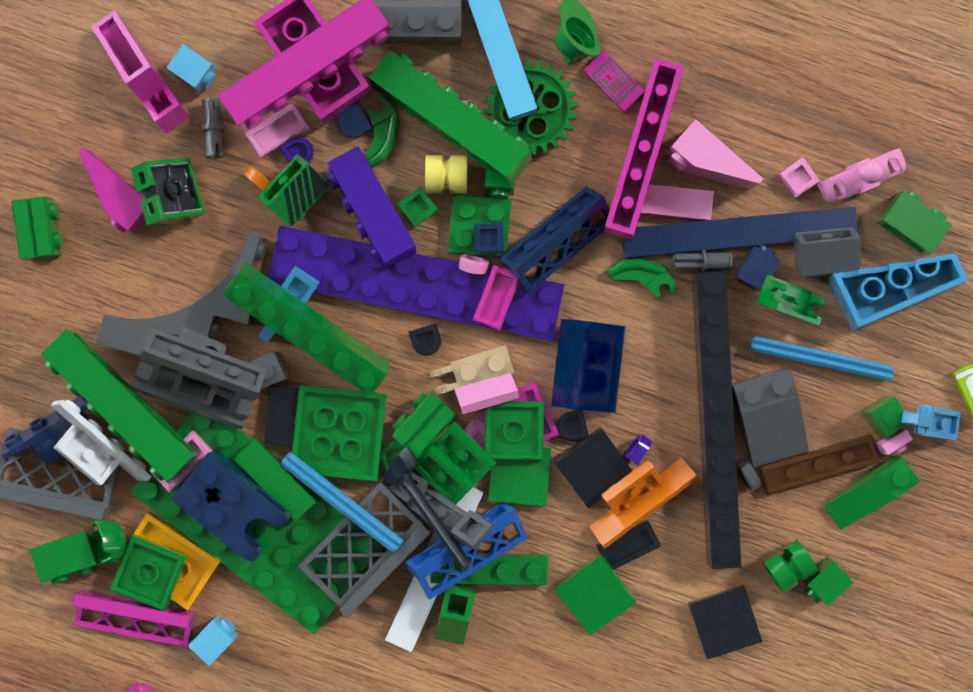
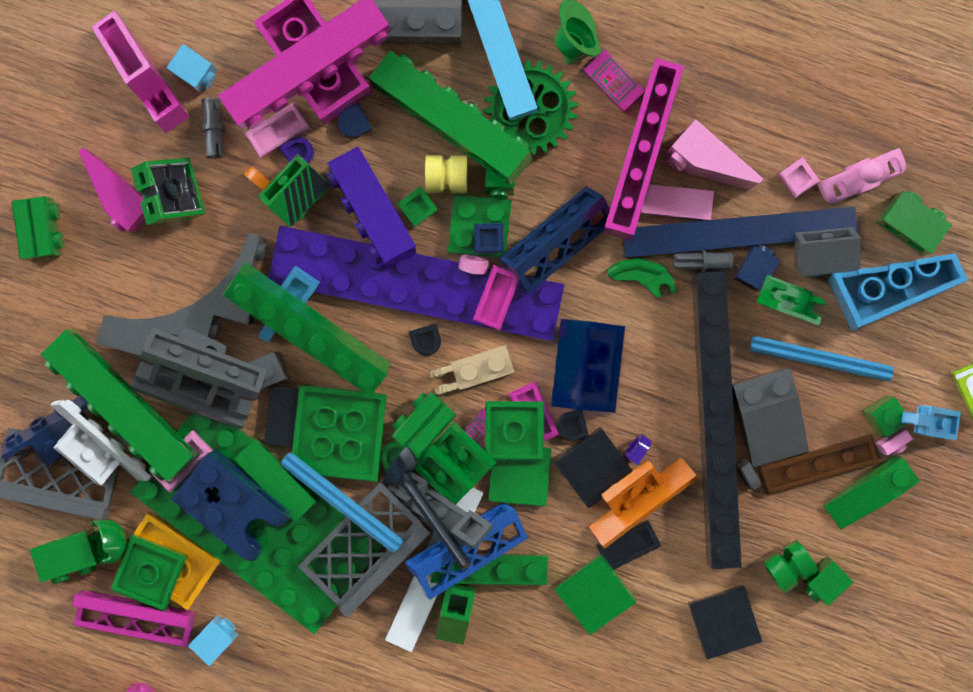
(385, 132): green piece -> none
(486, 393): bright pink tile -> none

